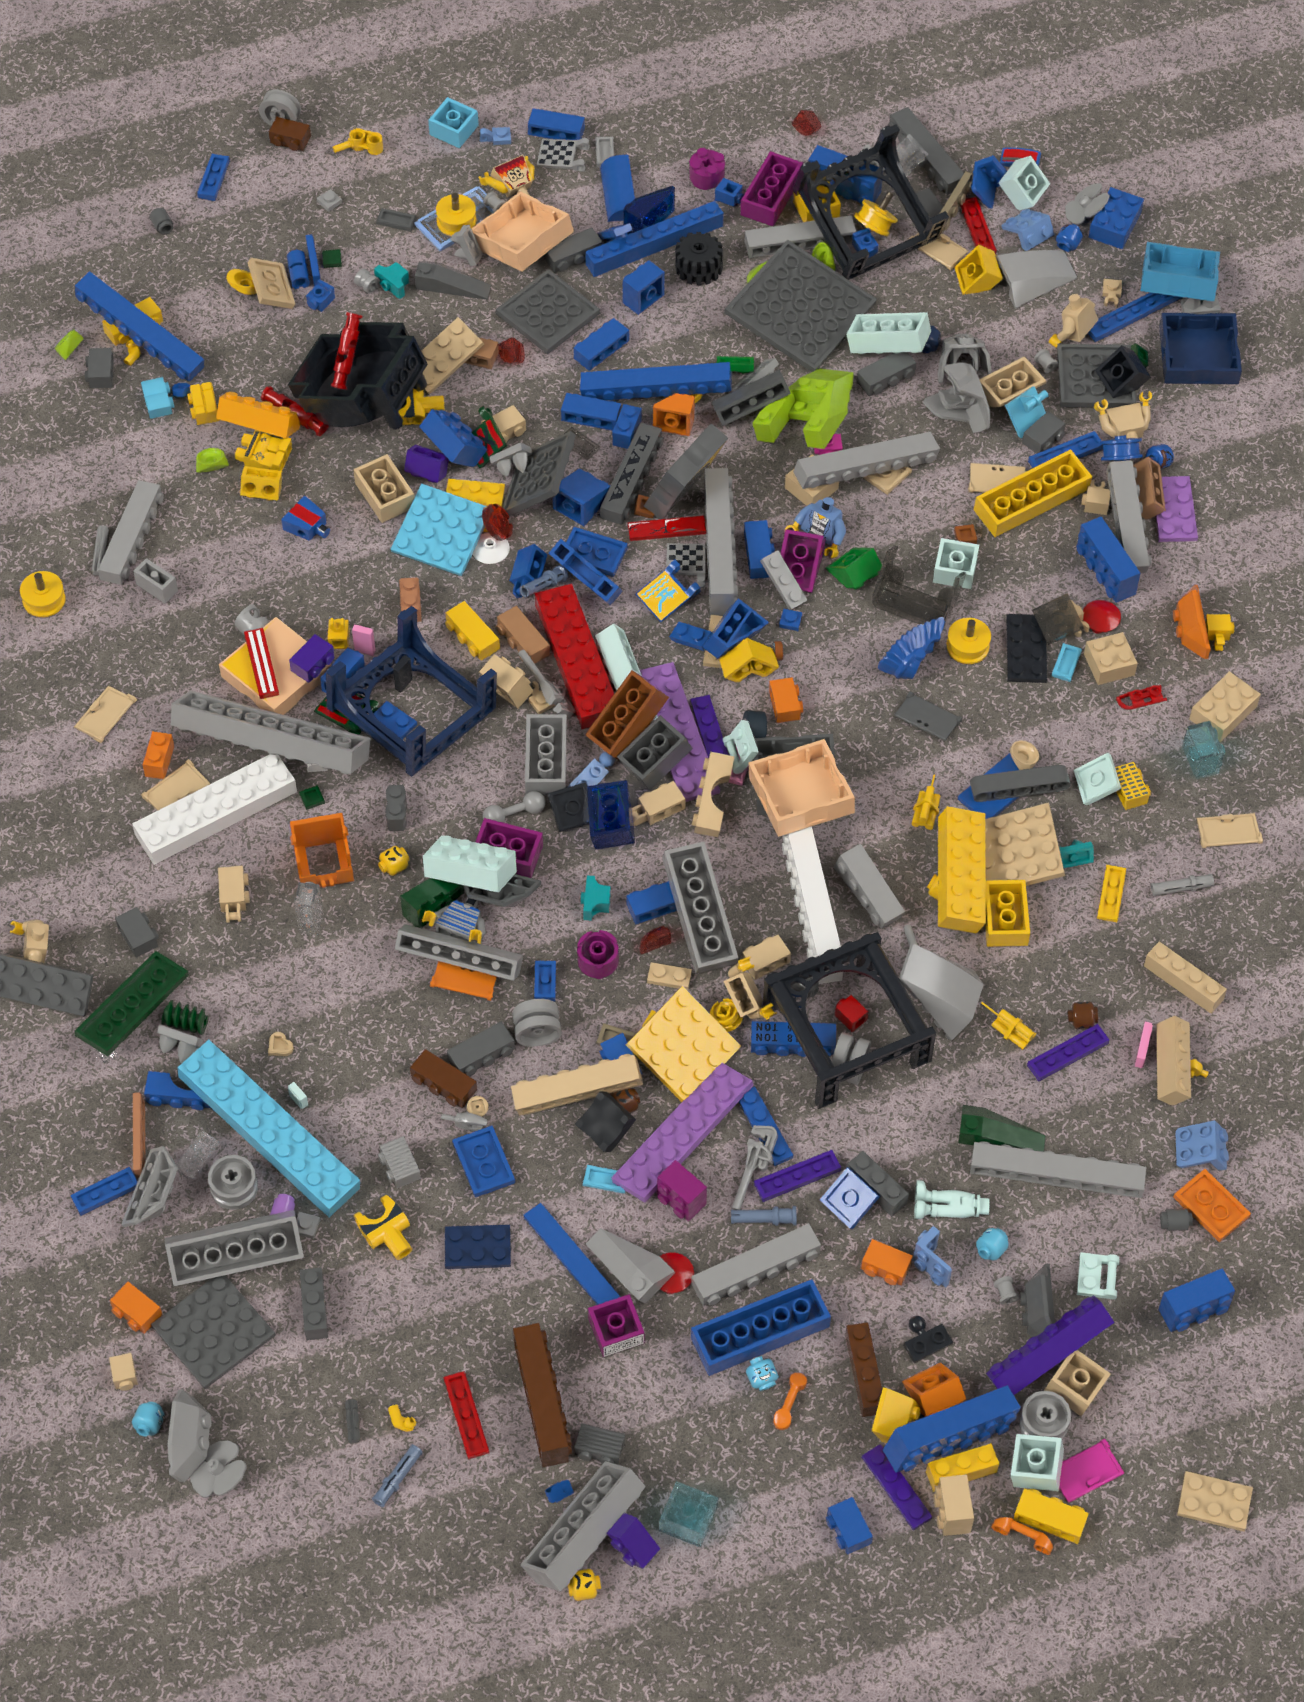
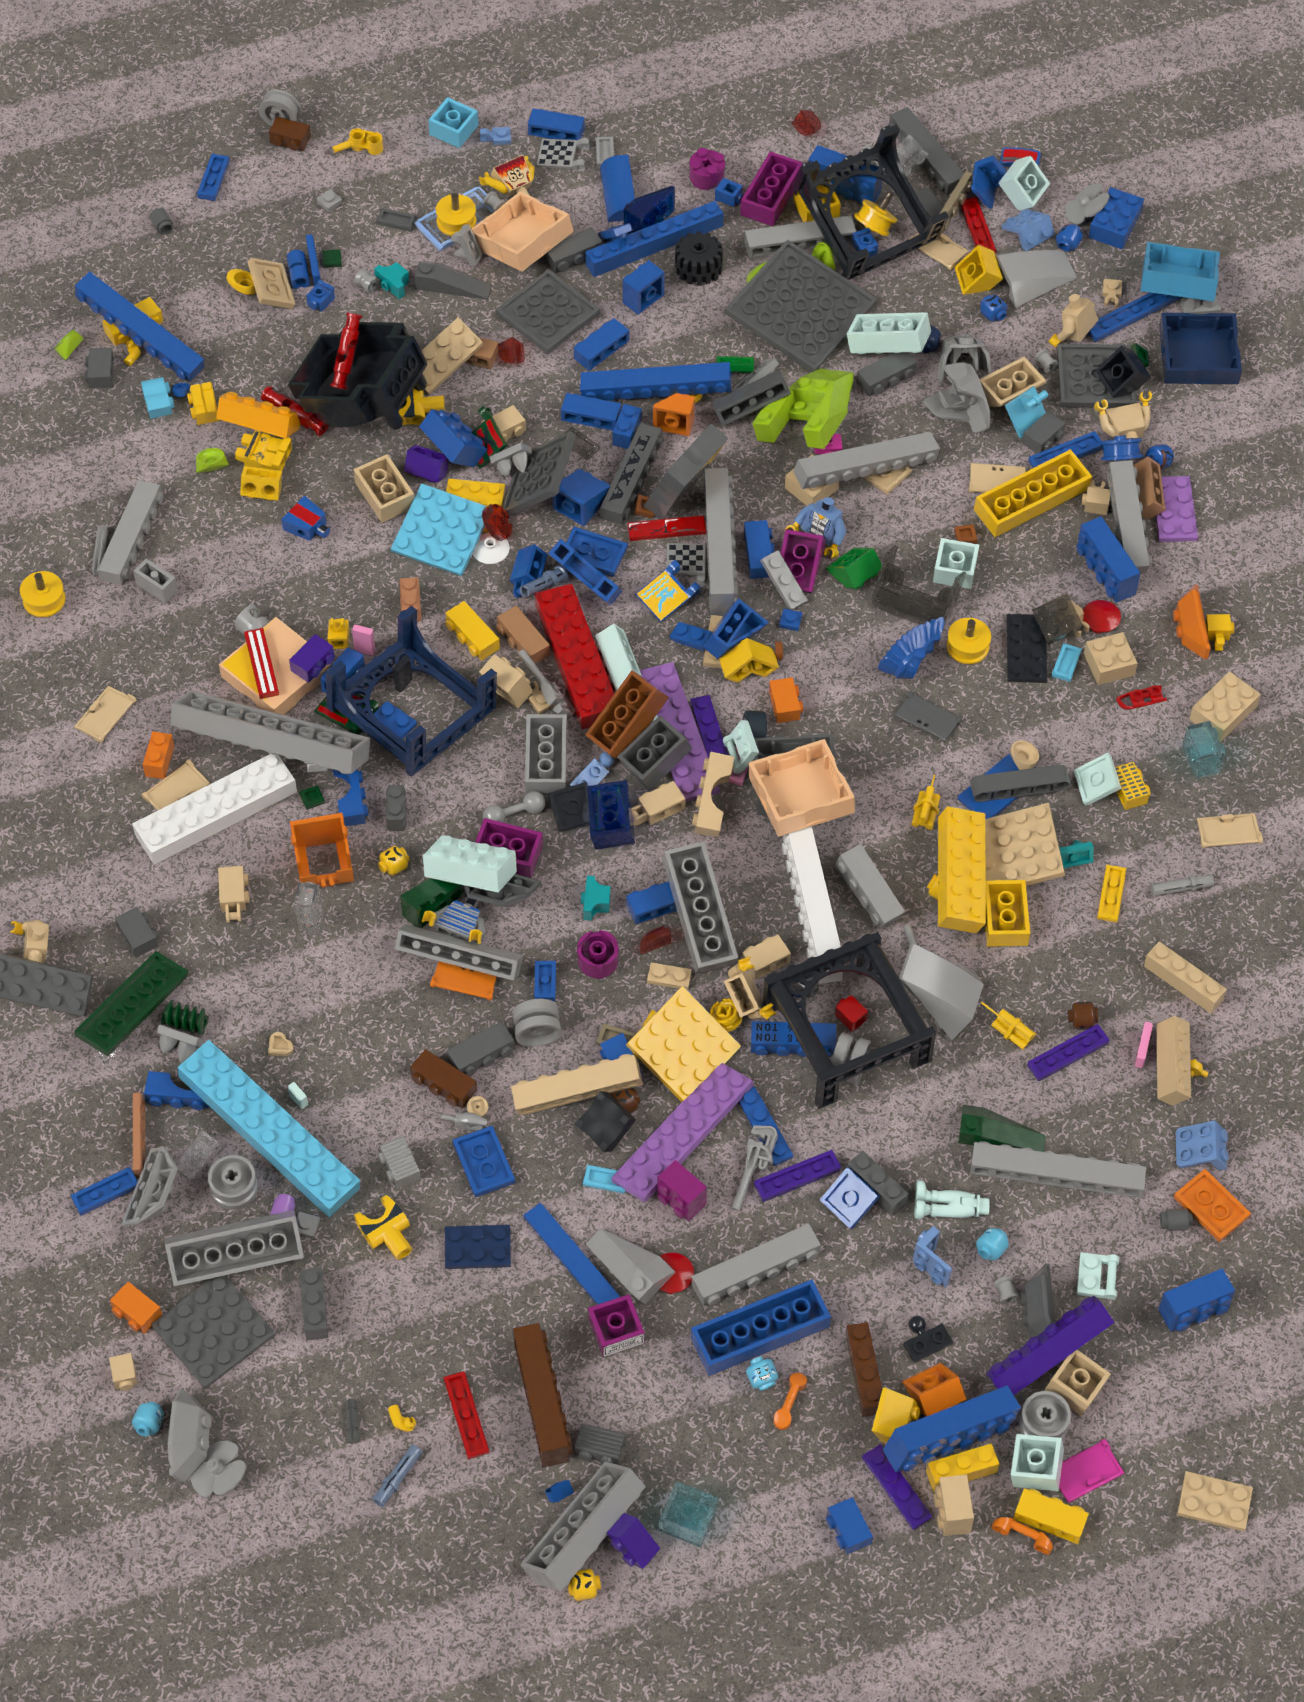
(351, 804): none -> blue arch
(775, 1216): sand blue pin -> none
(886, 1262): orange brick -> none
(993, 308): none -> blue head

